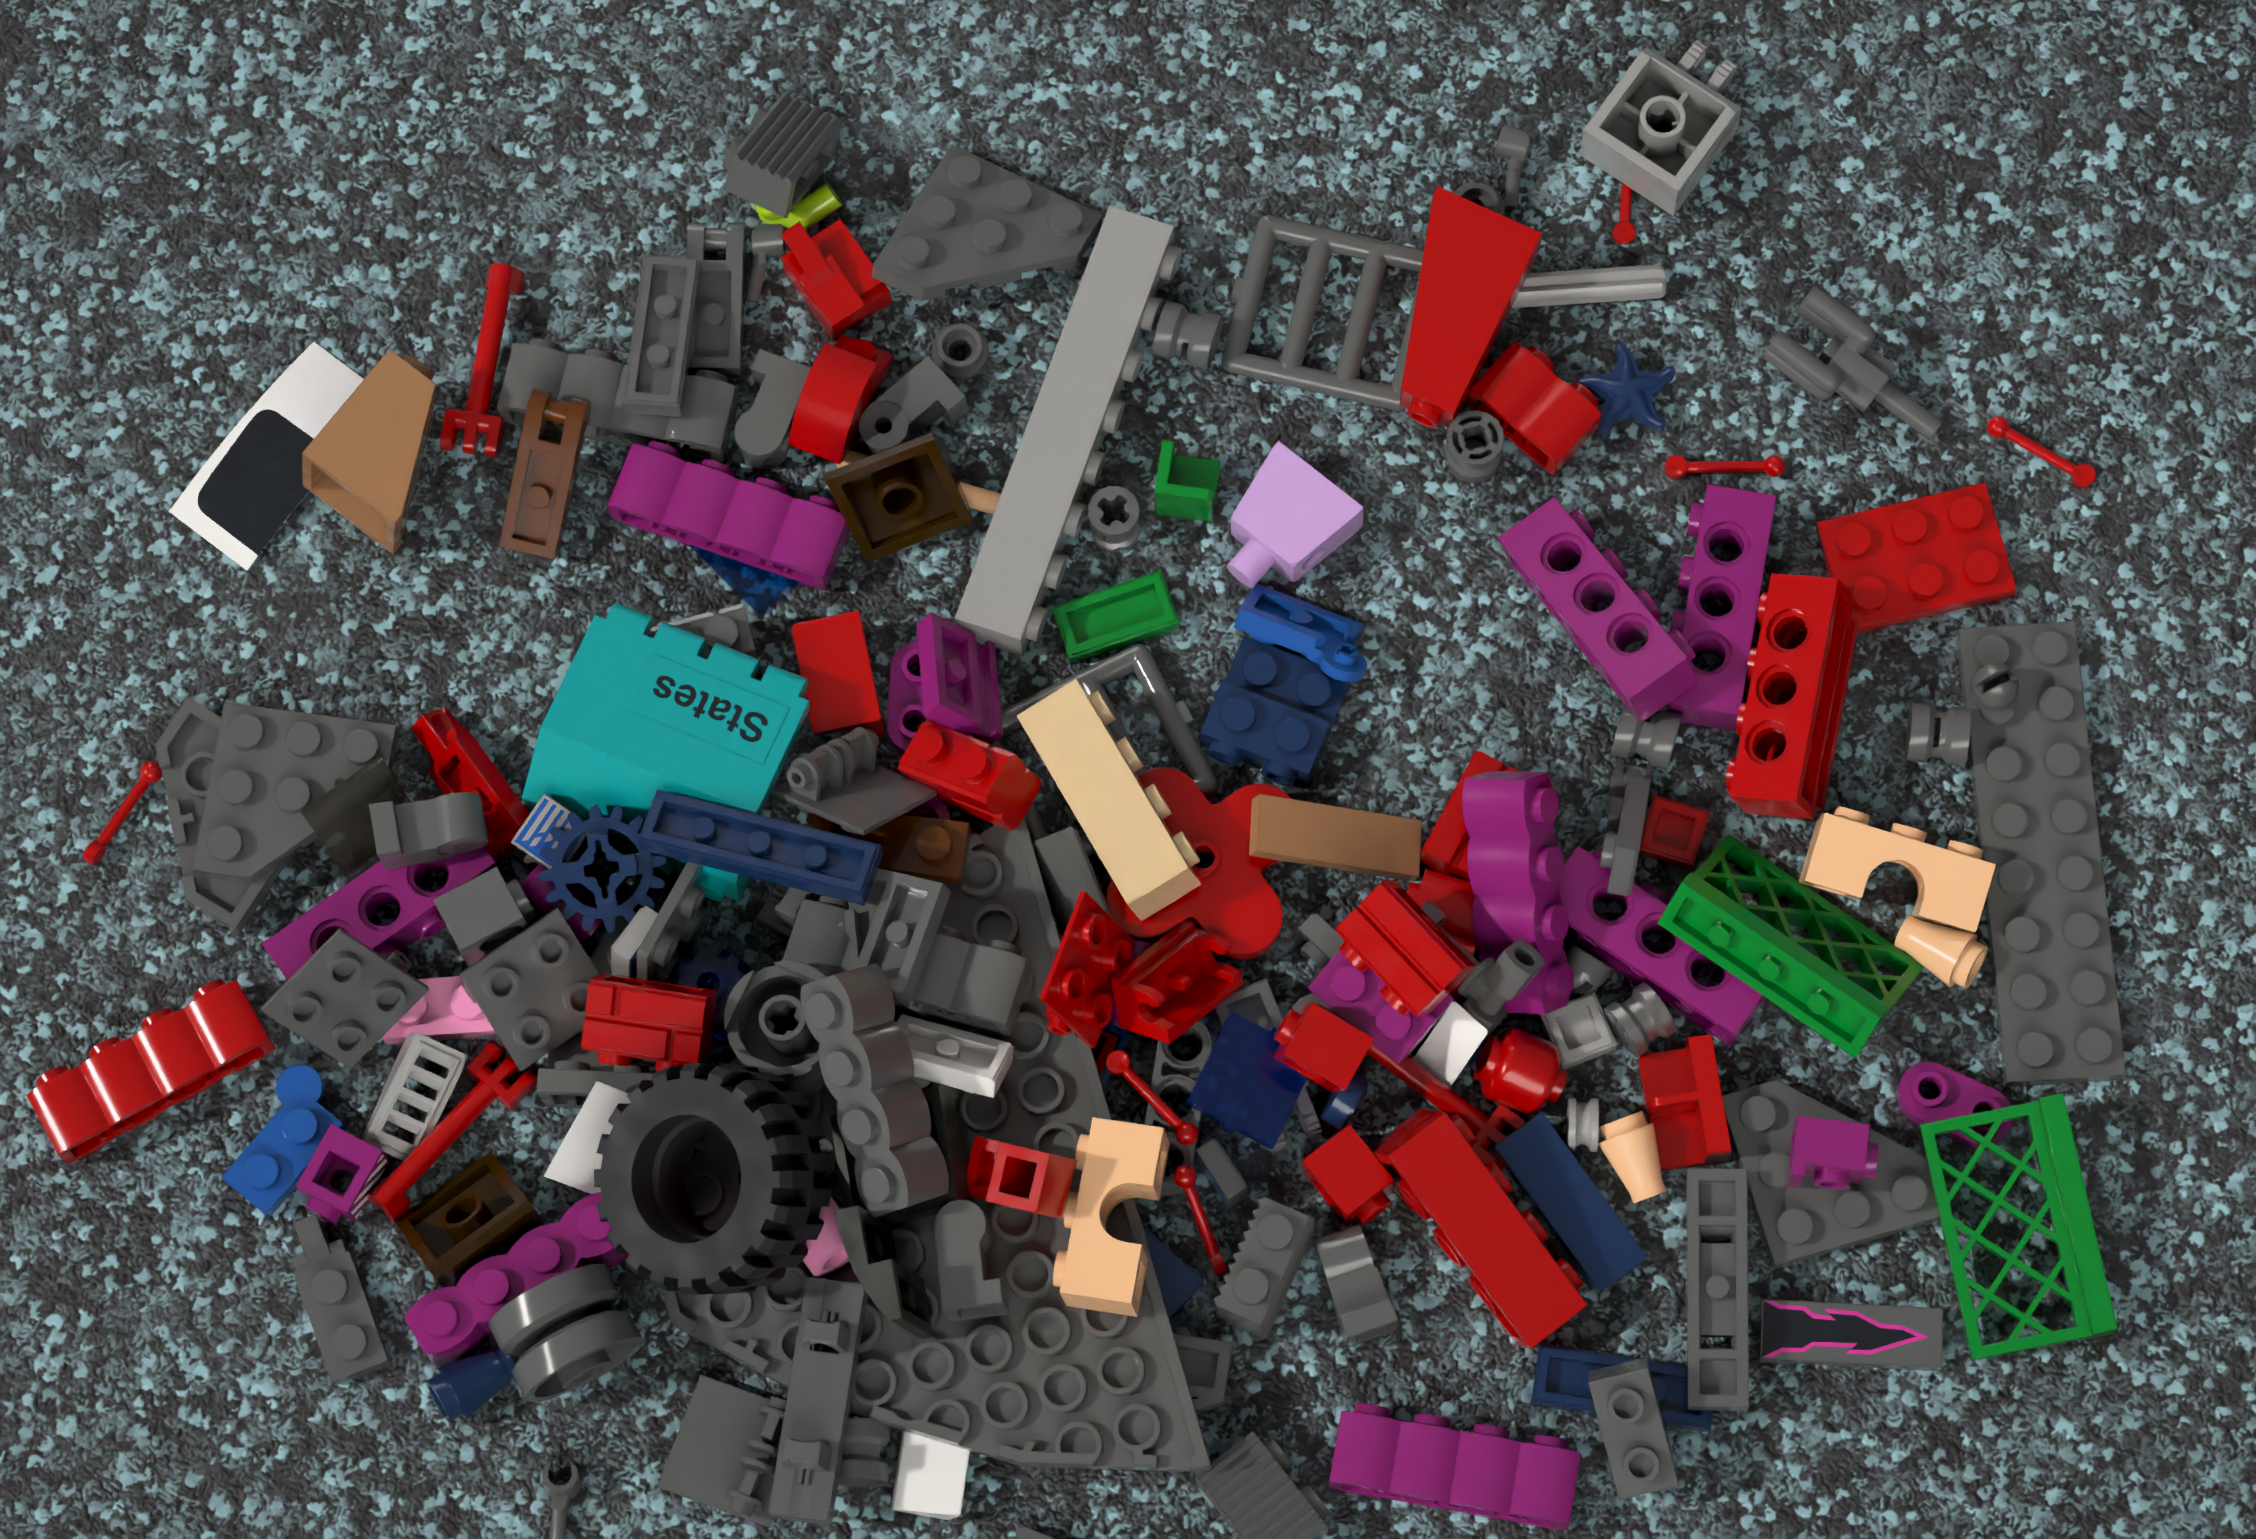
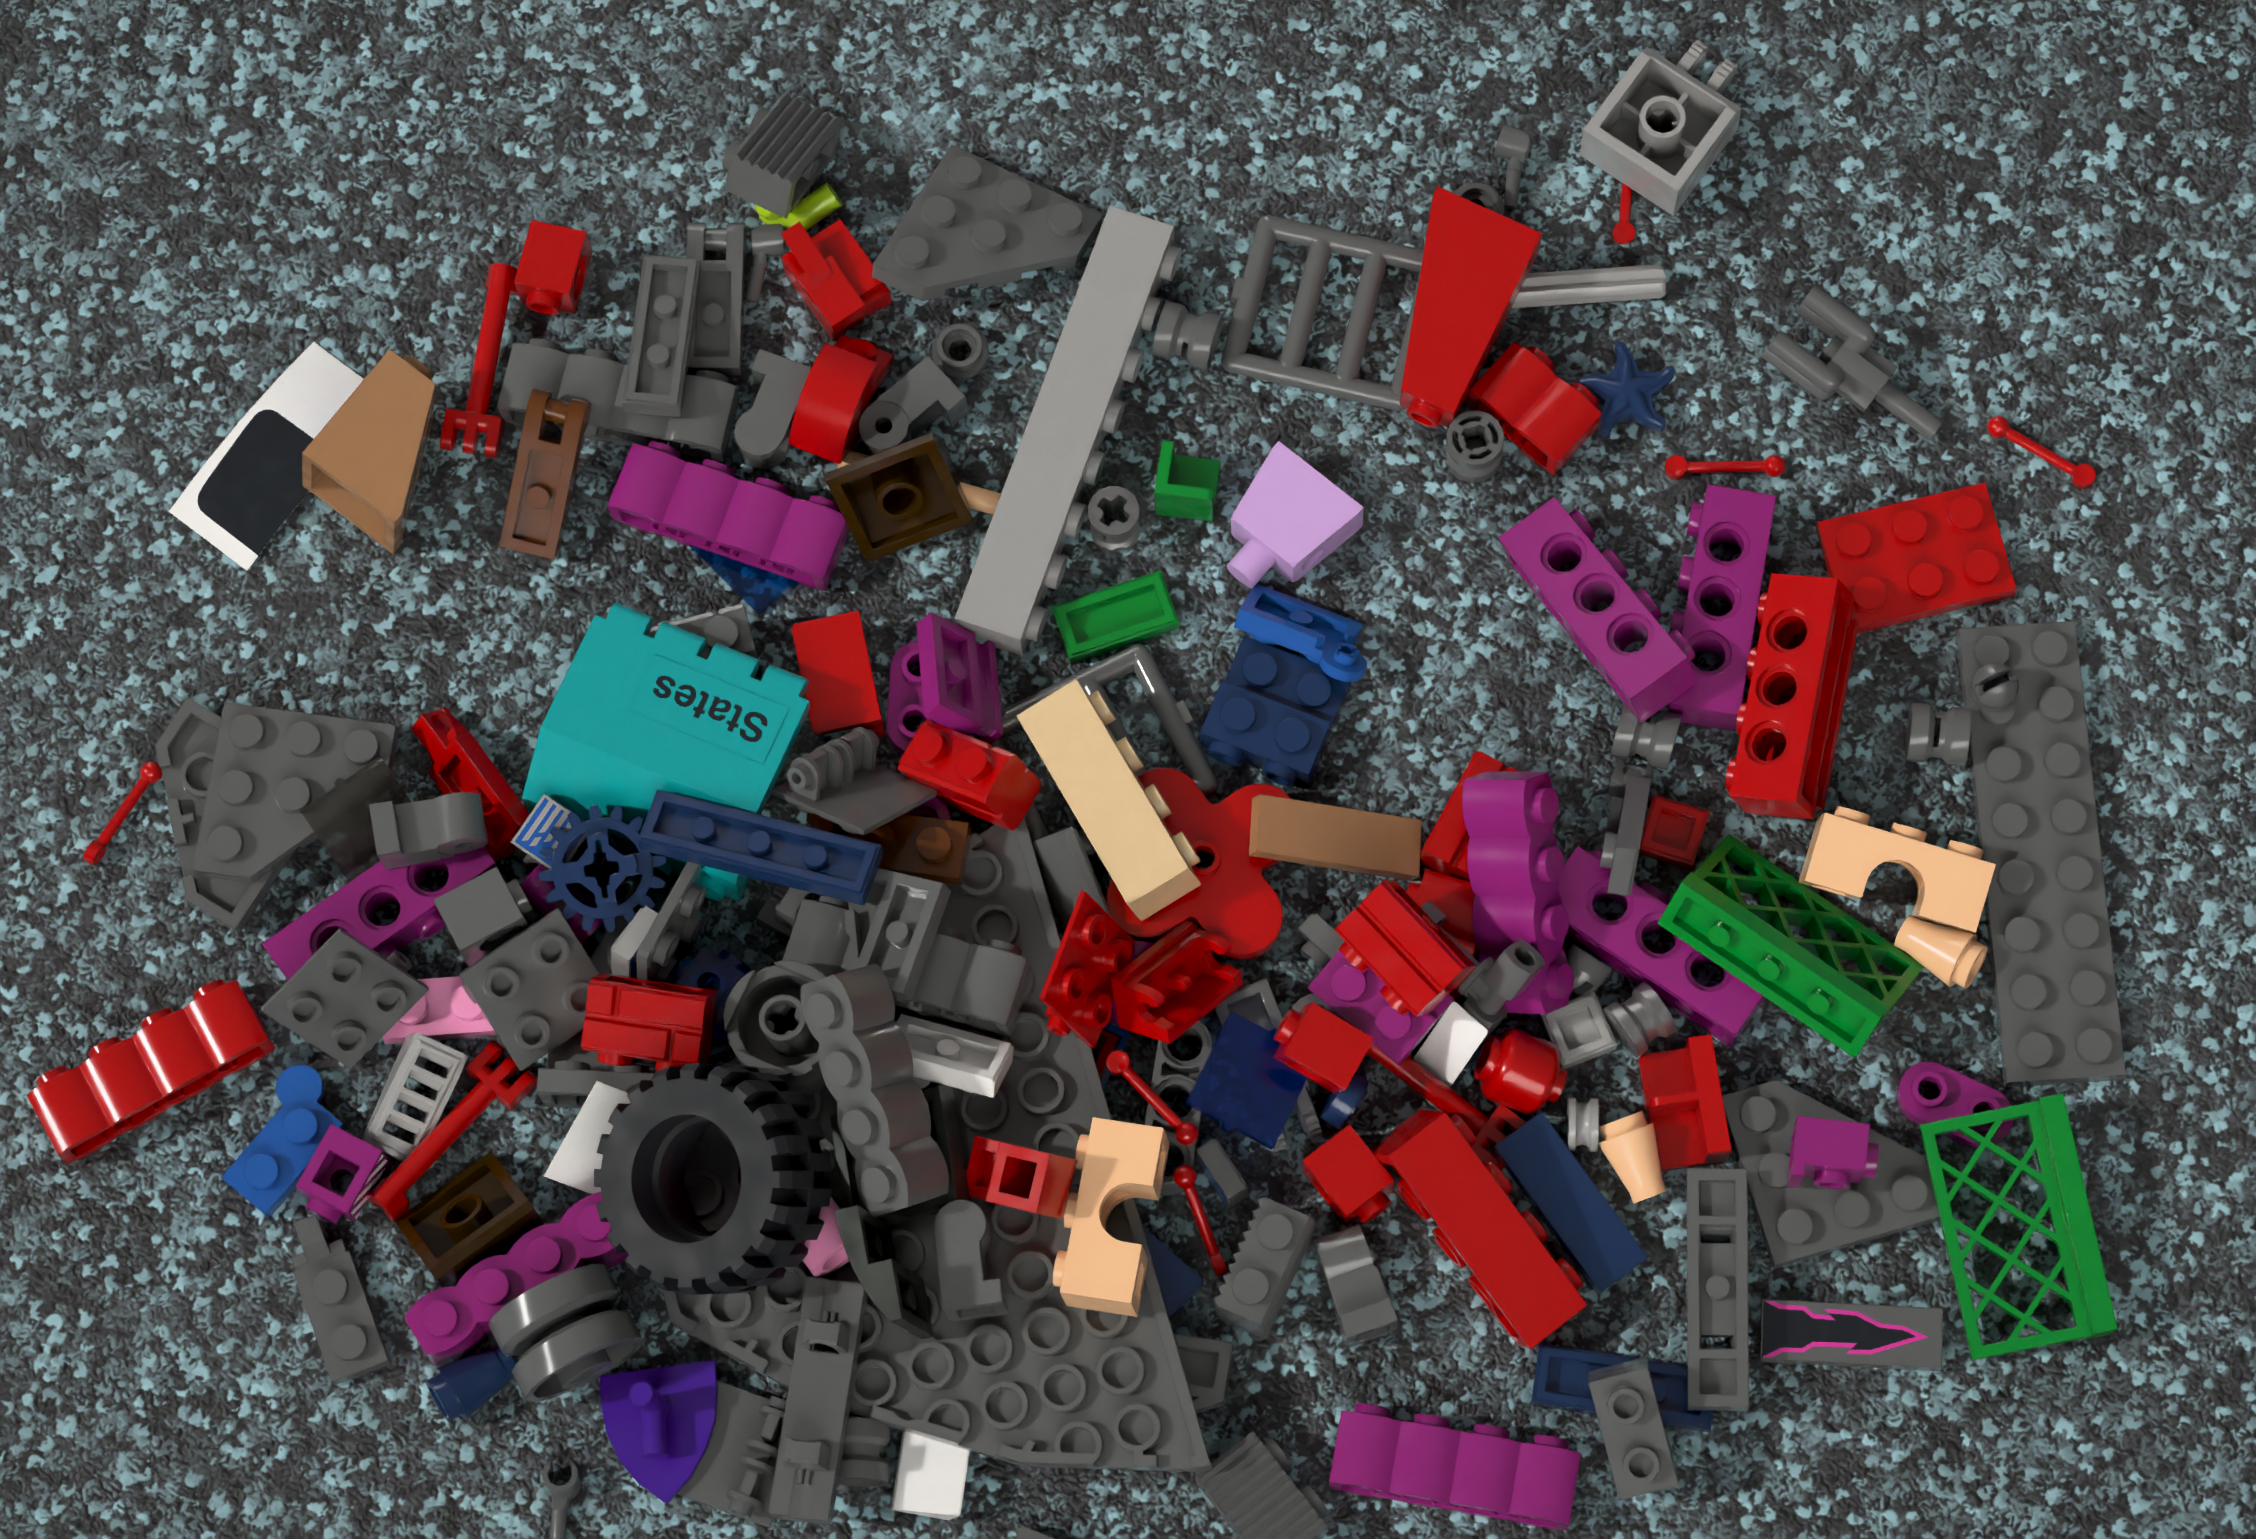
(553, 268): none -> red brick
(661, 1422): none -> dark purple shield

